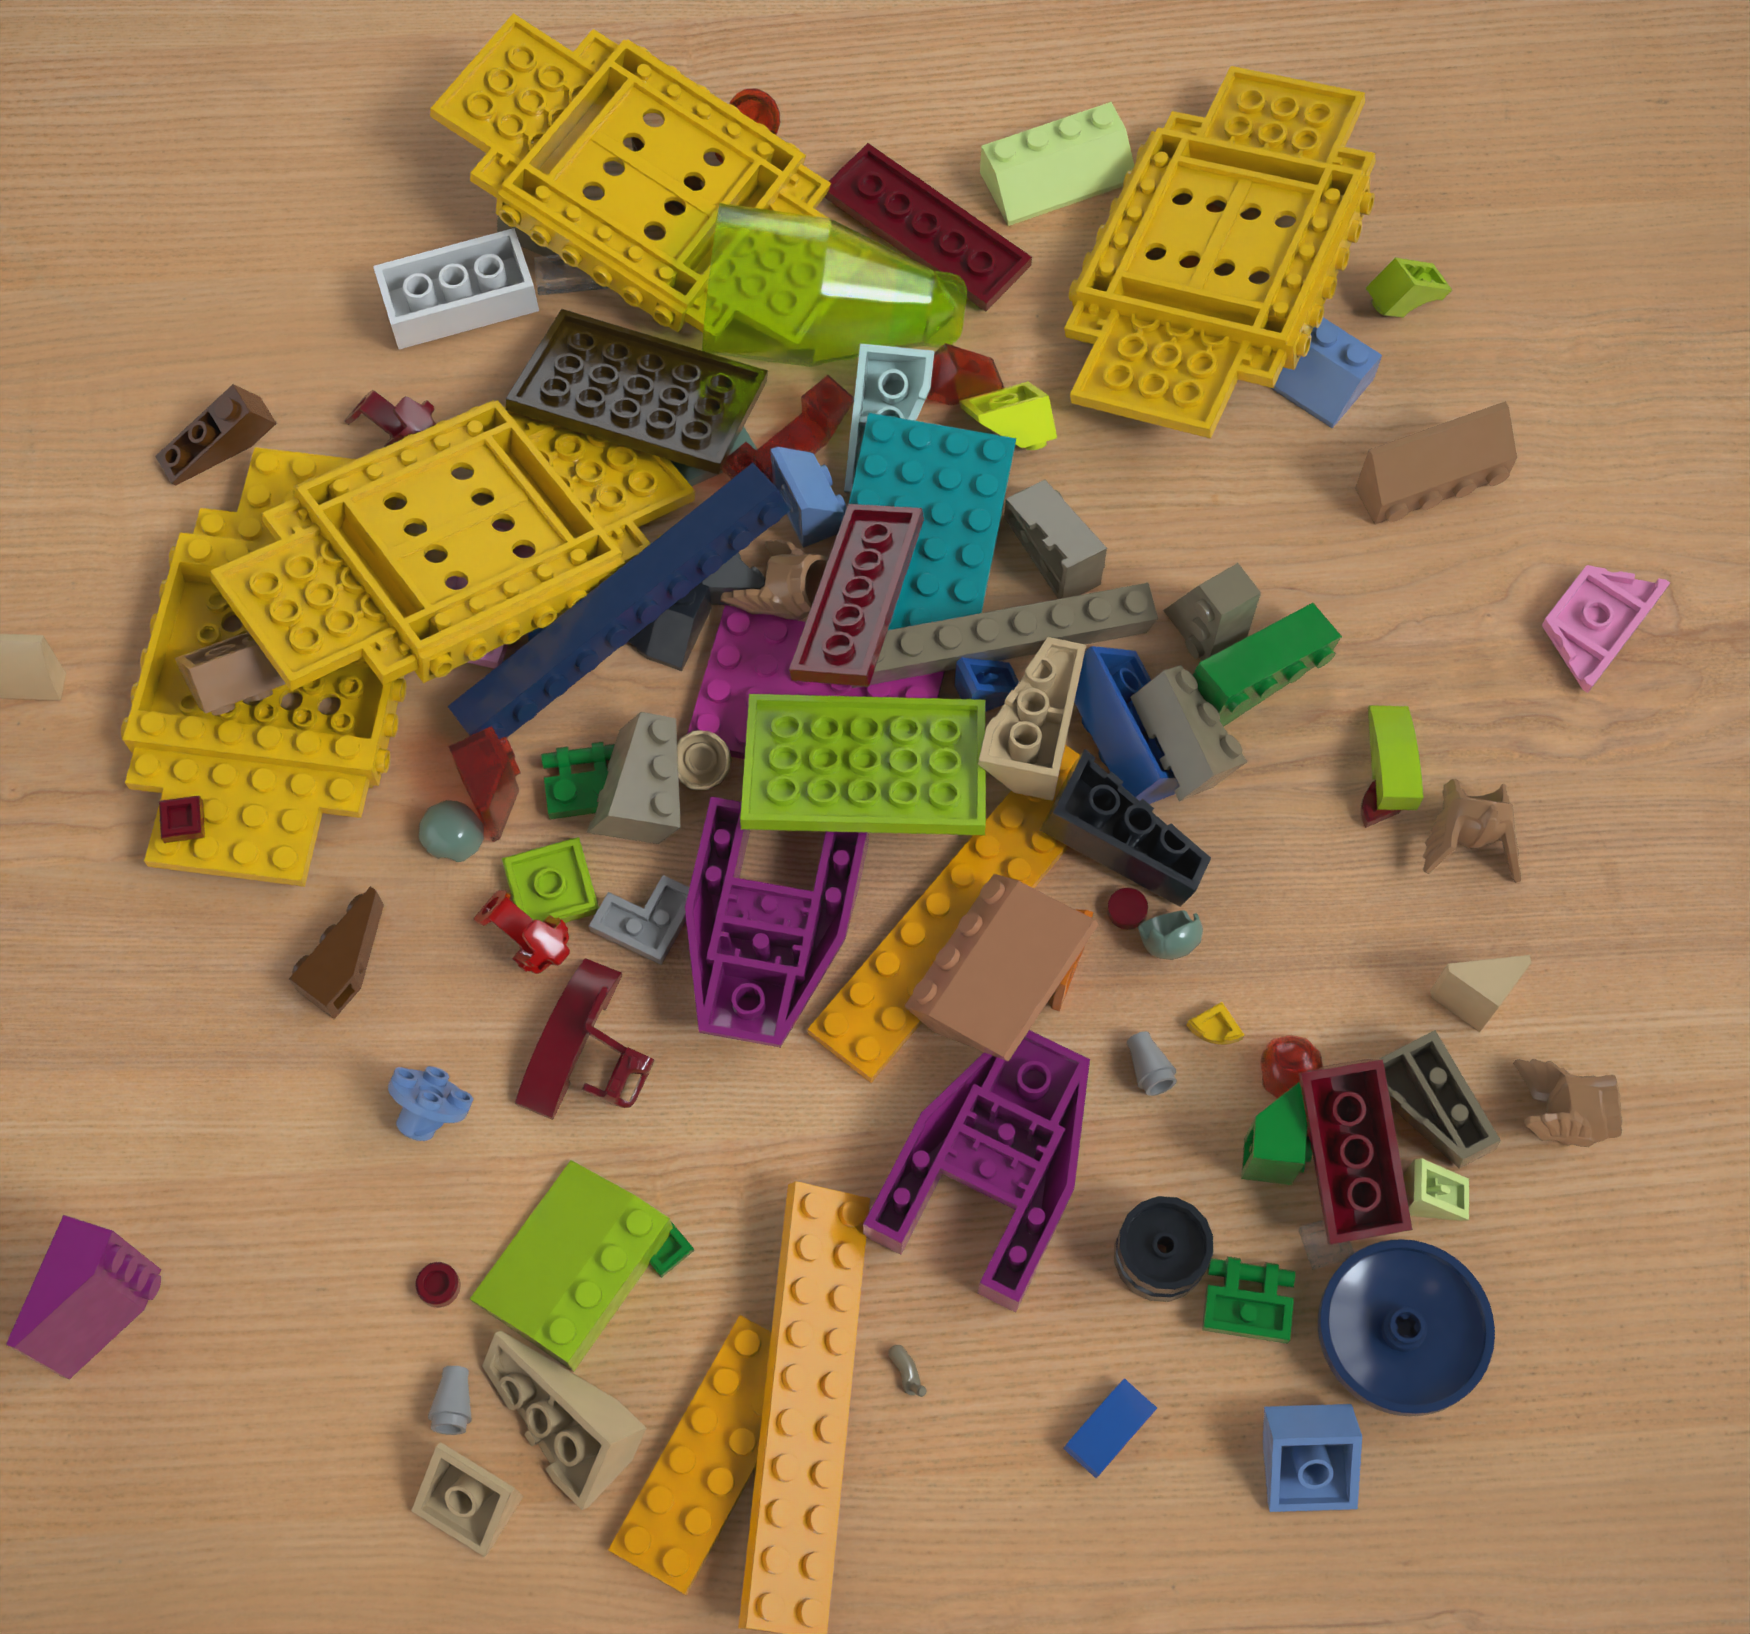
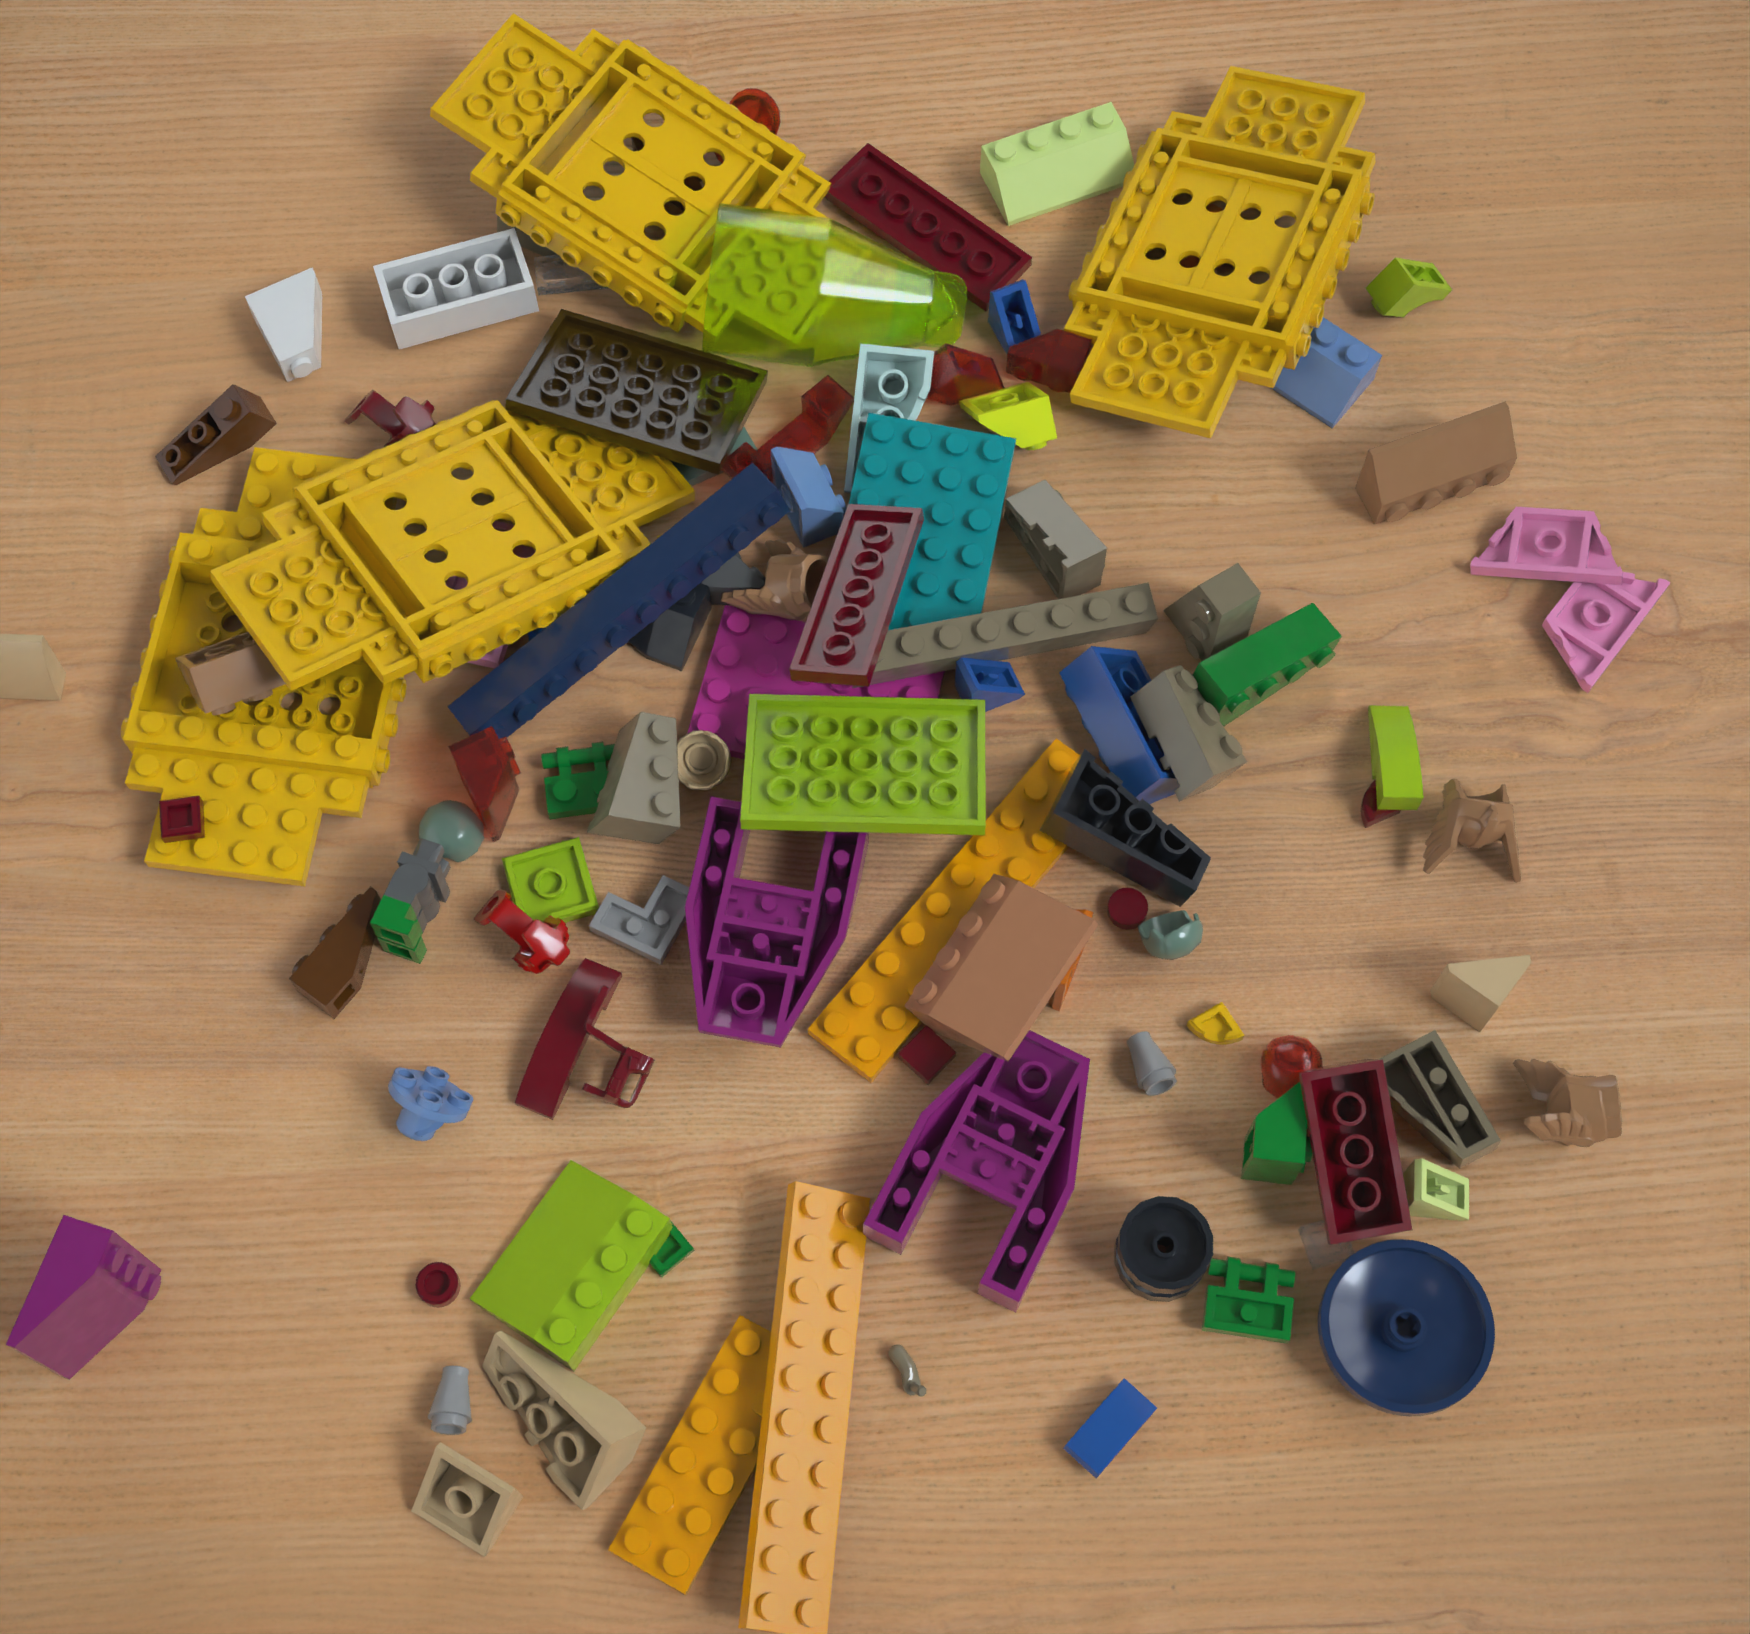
(291, 322): none -> white slope
(412, 901): none -> hips
(927, 1054): none -> dark red tile
(1012, 314): none -> blue slope
(1030, 731): tan wedge -> none
(1049, 359): none -> clear red slope
(1311, 1457): medium blue slope -> none
(1549, 547): none -> bright pink wing

